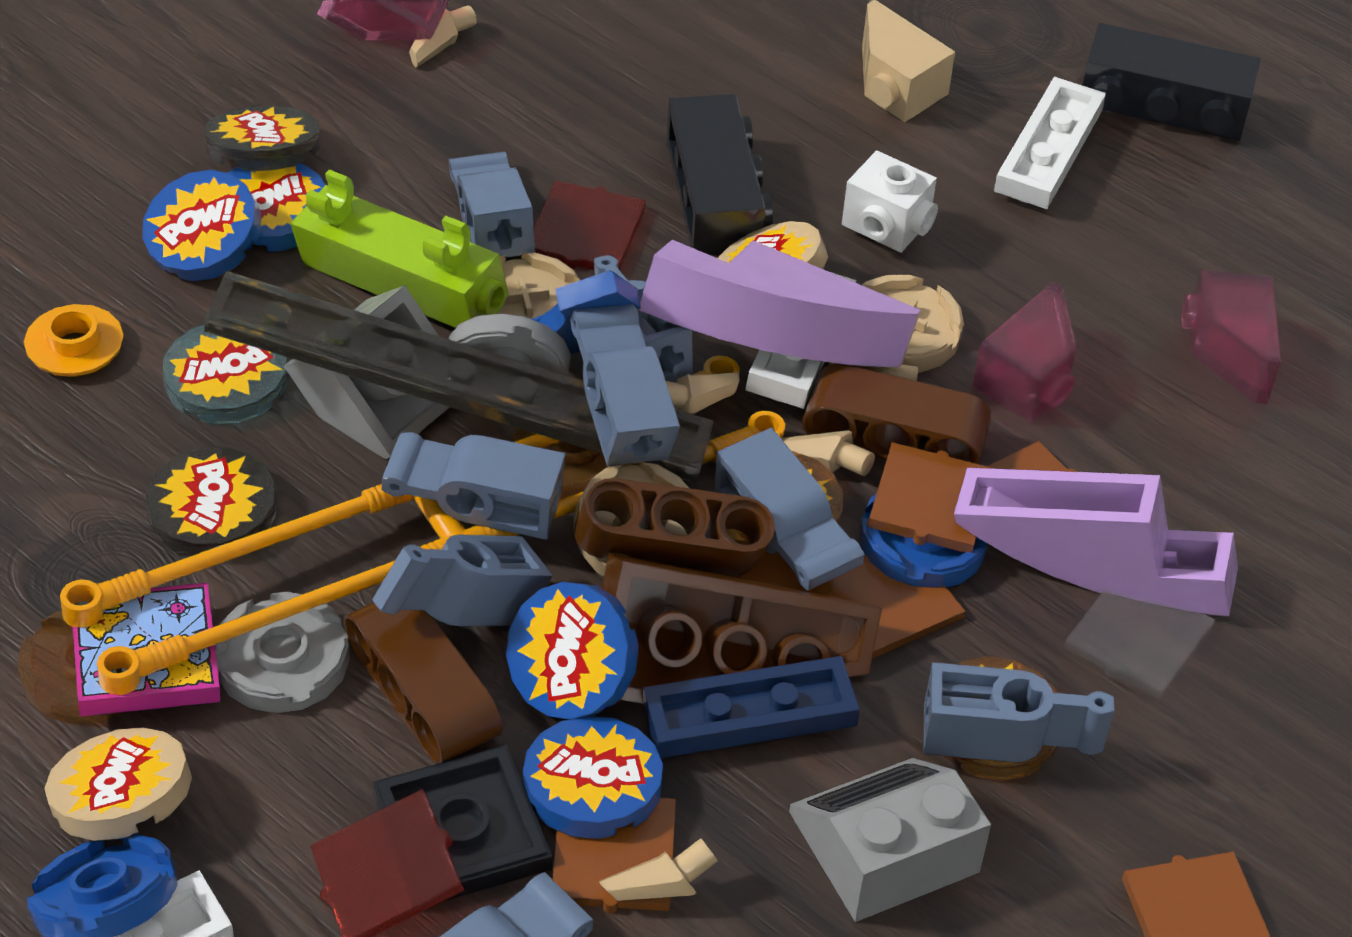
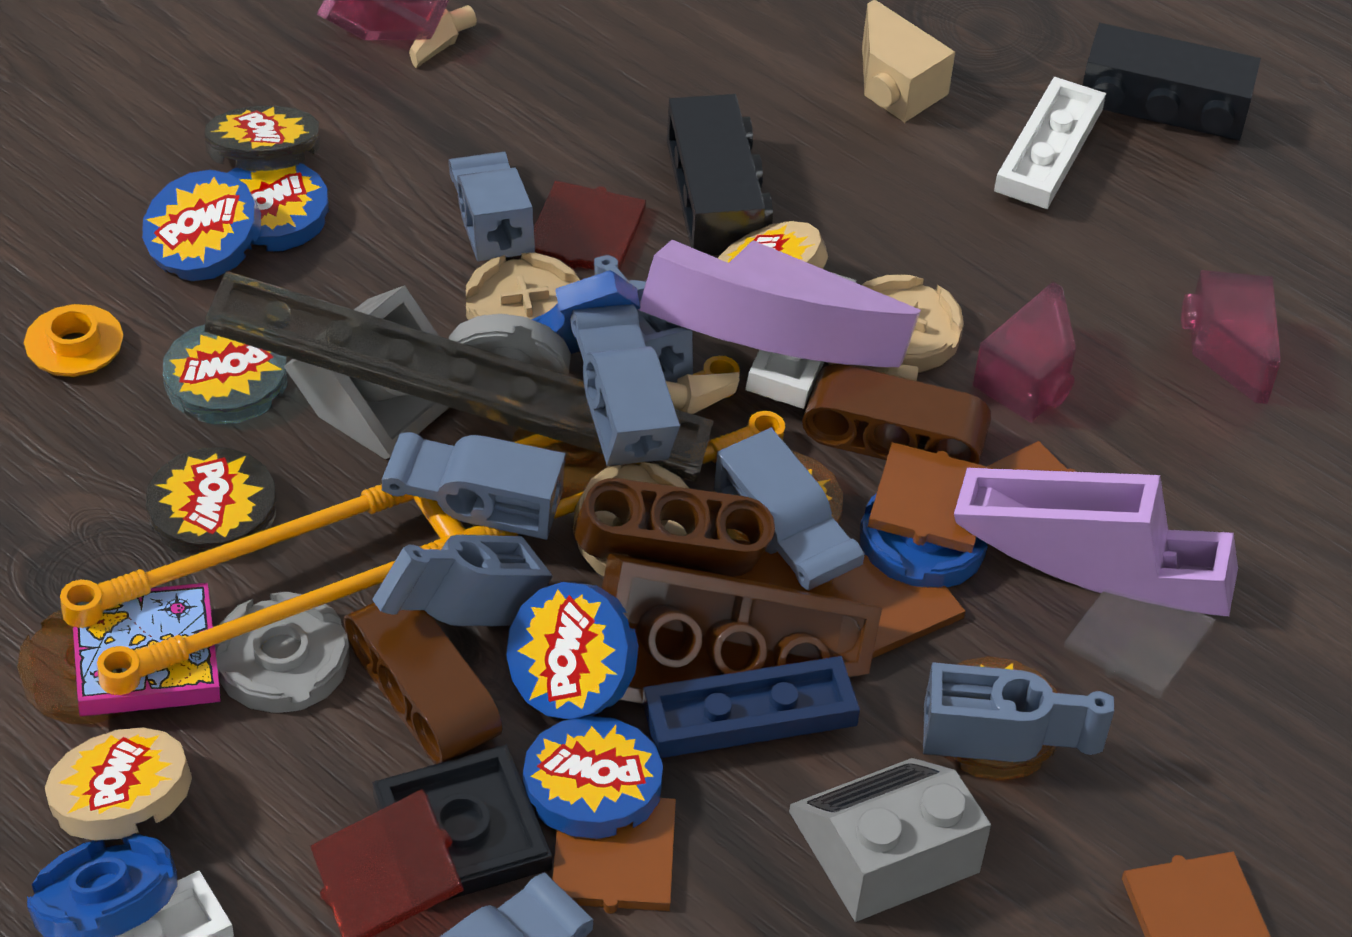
(388, 250): lime brick -> none
(662, 875): tan bar -> none
(833, 451): tan bar -> none
(890, 201): white brick -> none

